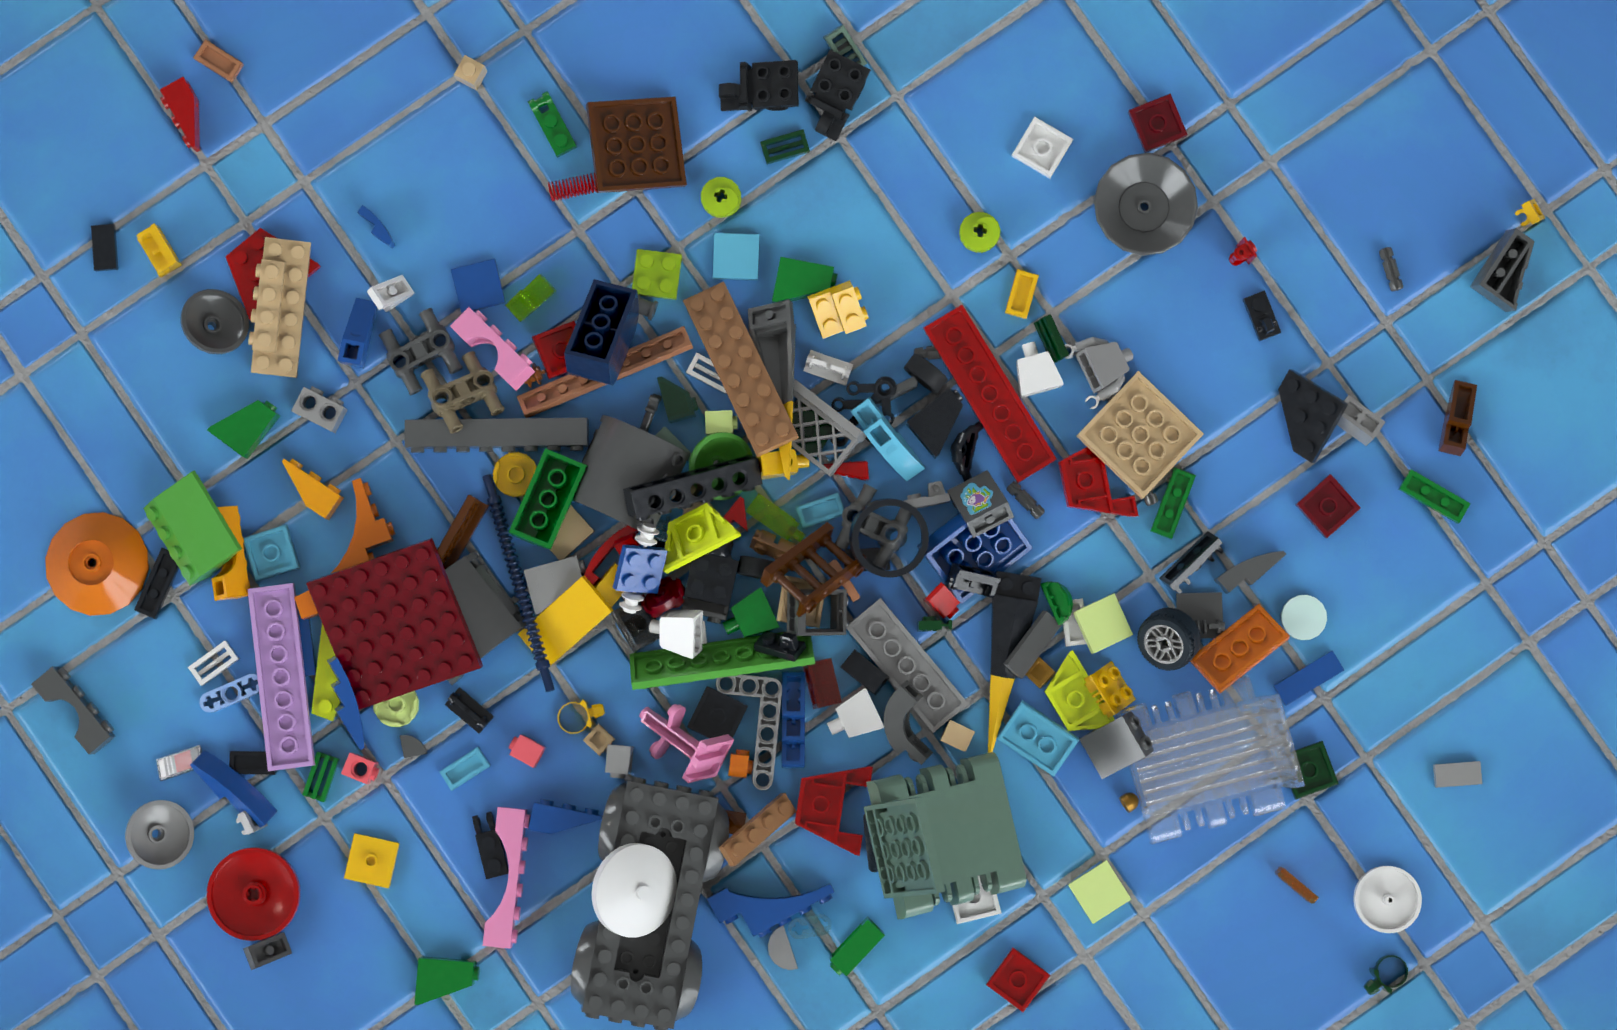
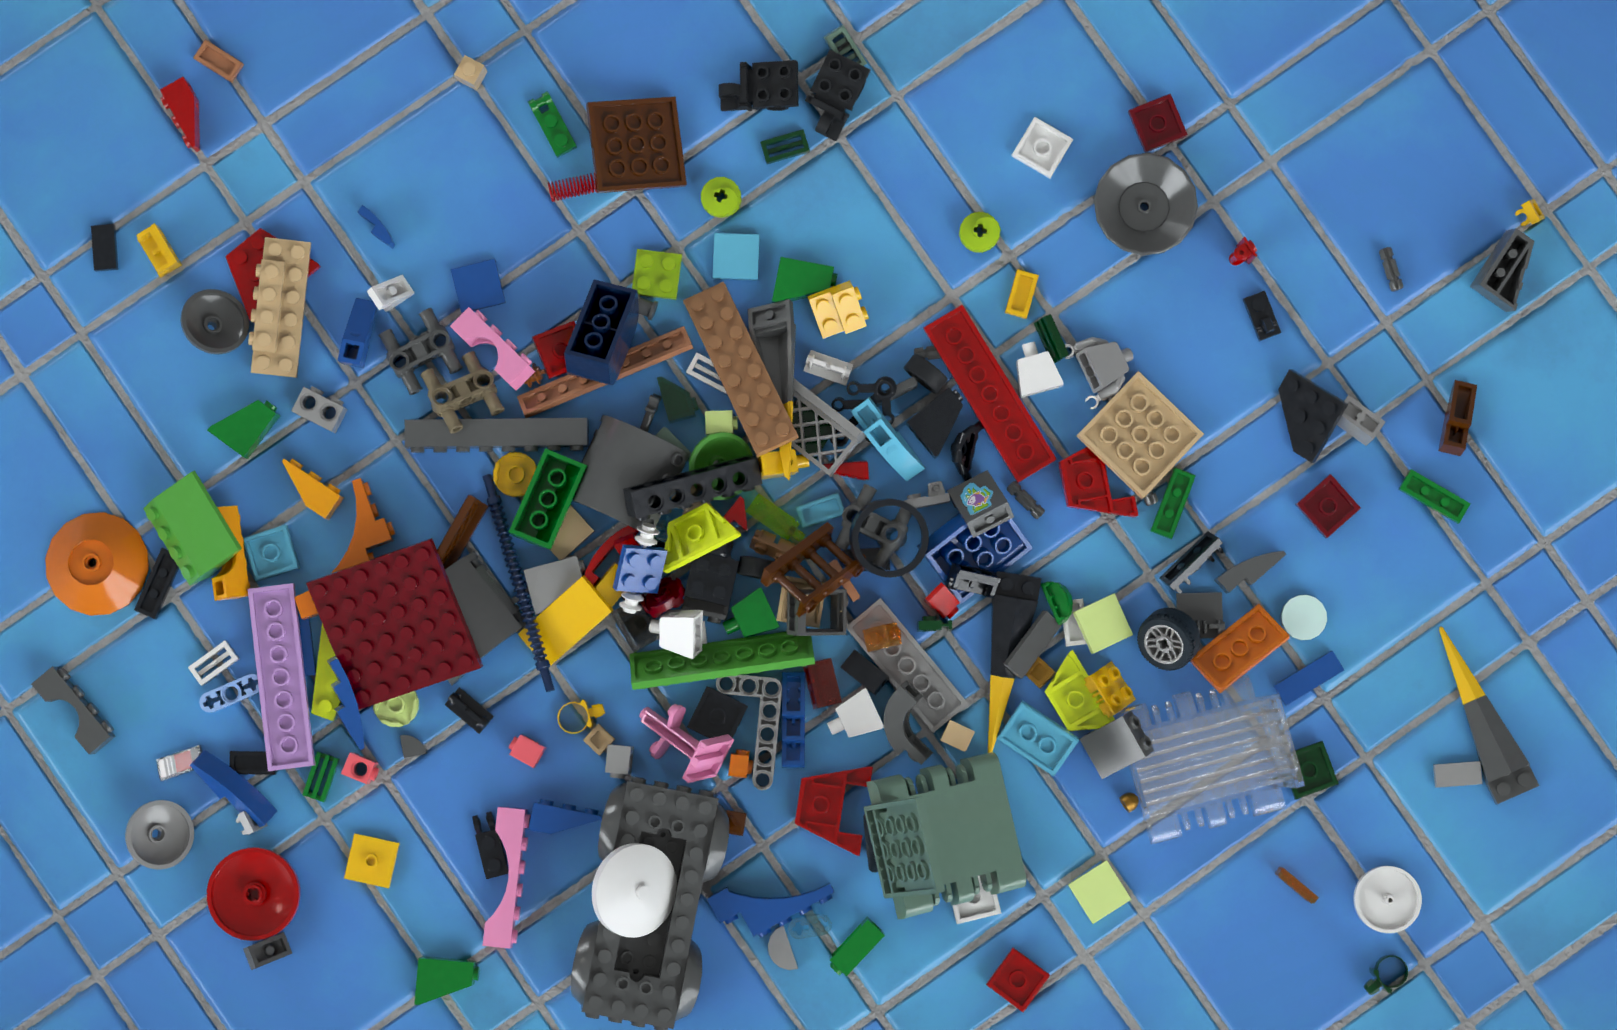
(464, 768): medium azure tile -> none
(530, 298): clear neon green slope -> none
(757, 829): medium nougat plate -> none
(781, 646): black hinge -> none
(882, 636): none -> clear orange bracket
(1501, 759): none -> dark grey plate

